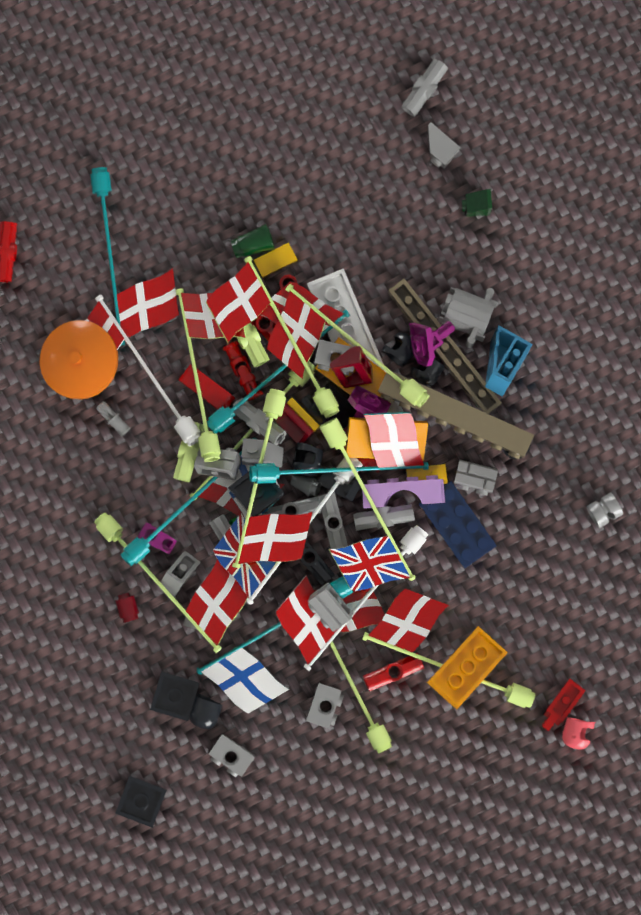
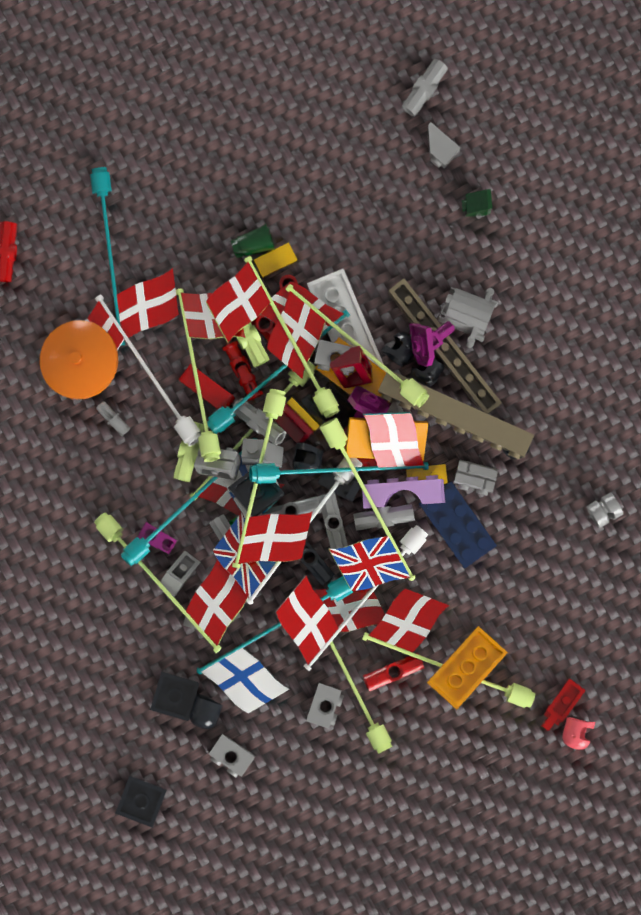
(127, 607): dark red brick -> none
(307, 485): dark grey cone -> none
(329, 607): light grey brick -> none
(505, 359): dark azure wedge -> none

